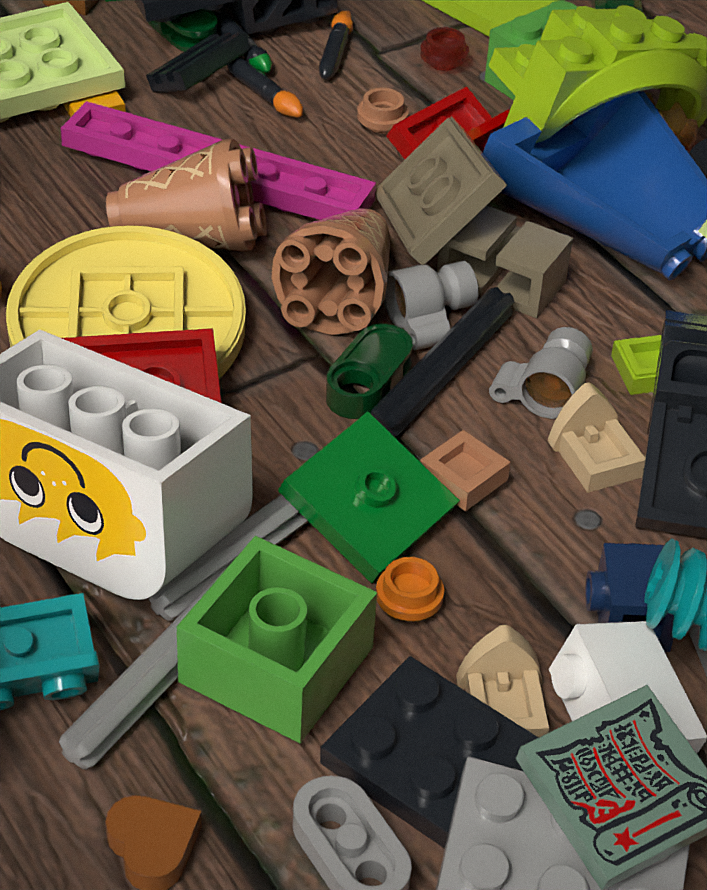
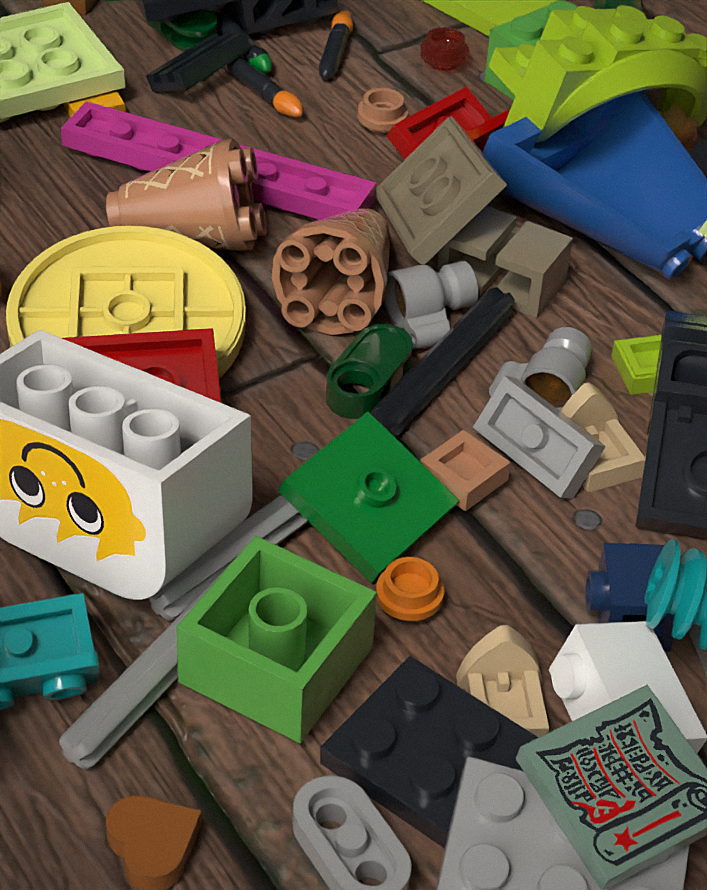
(539, 437): none -> light grey plate

